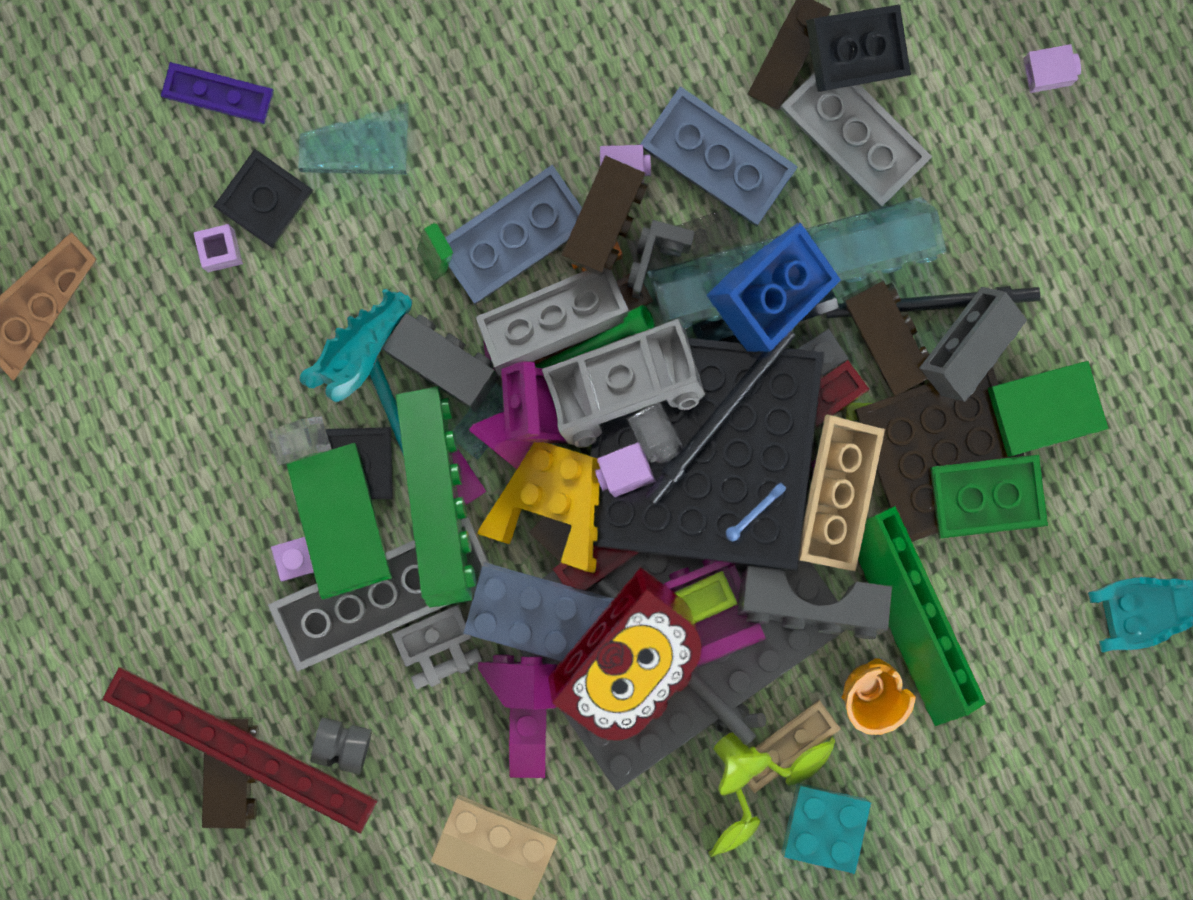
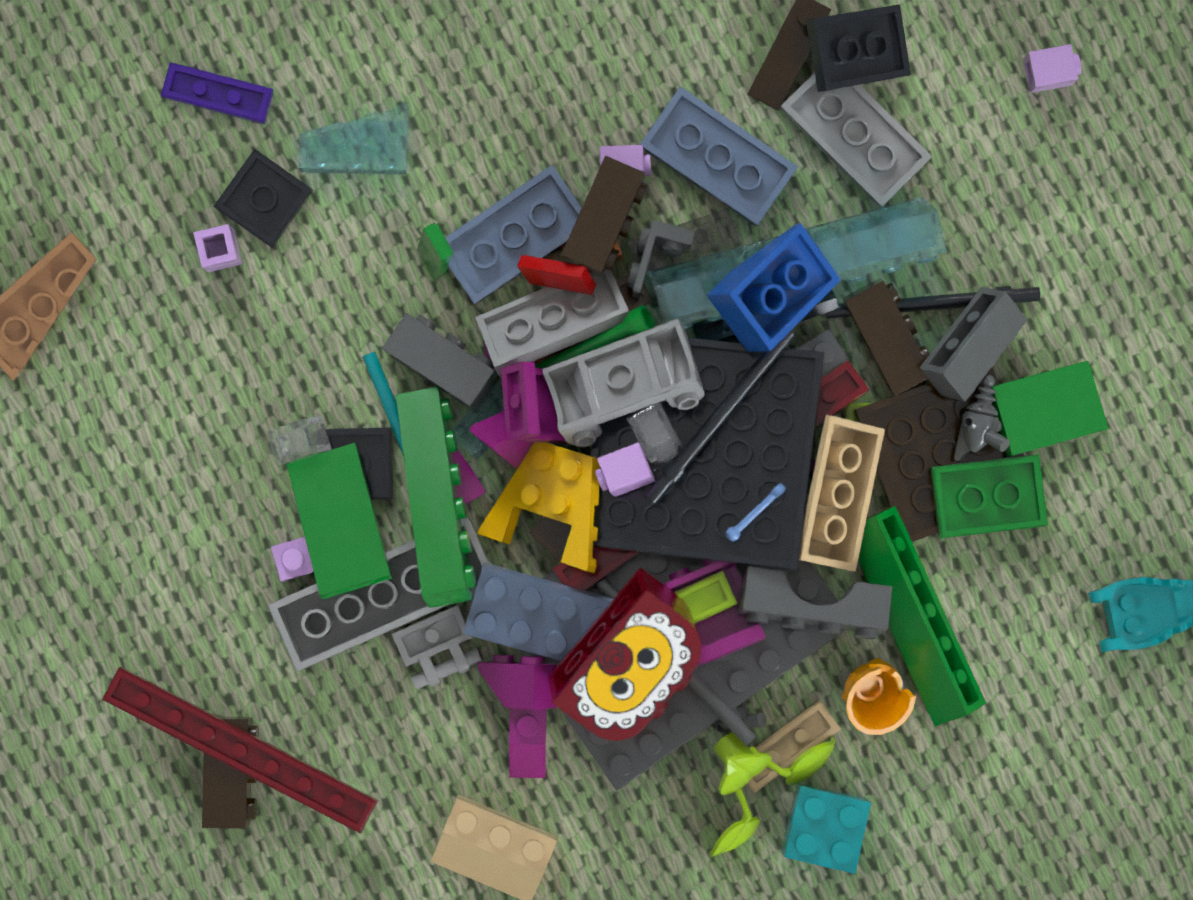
(341, 745): dark grey wheel -> none
(354, 350): teal animal -> none
(556, 274): none -> red tile
(980, 424): none -> dark grey piece

